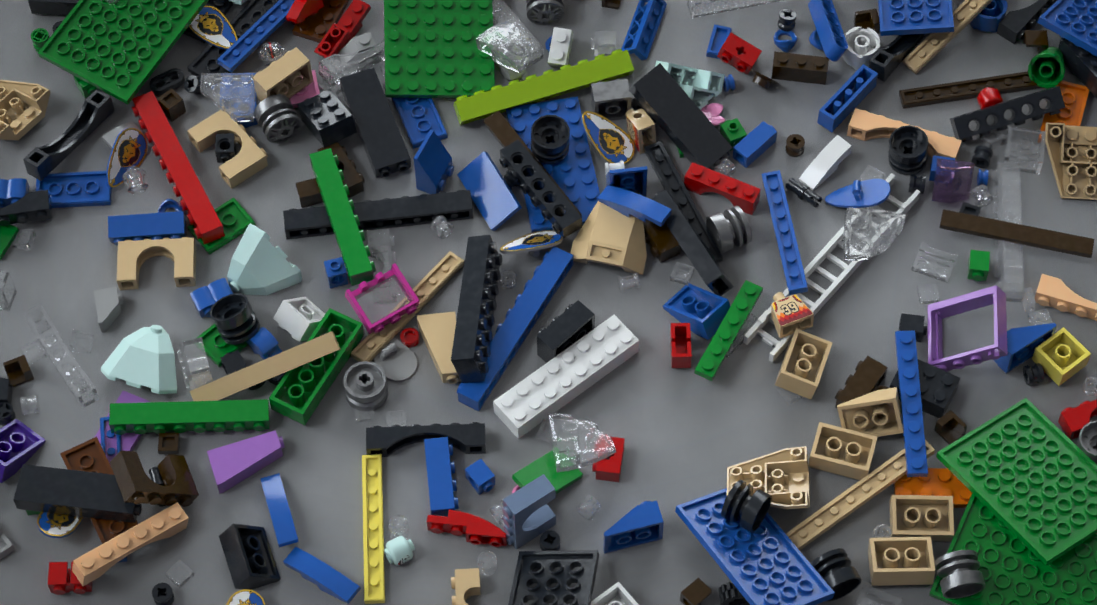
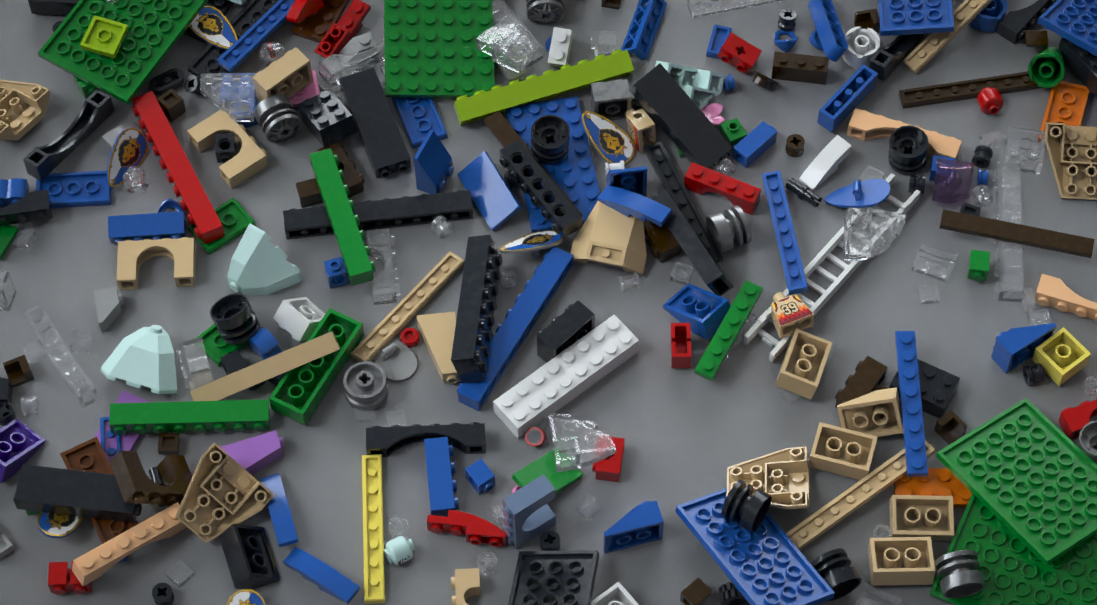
(39, 38): green wheel -> none
(104, 36): none -> lime plate
(206, 296): blue brick -> none
(220, 495): none -> tan wedge
(383, 300): window -> none
(535, 436): none -> tile
(913, 323): black brick -> none
(959, 305): medium lavender window -> none
(961, 123): black brick -> none

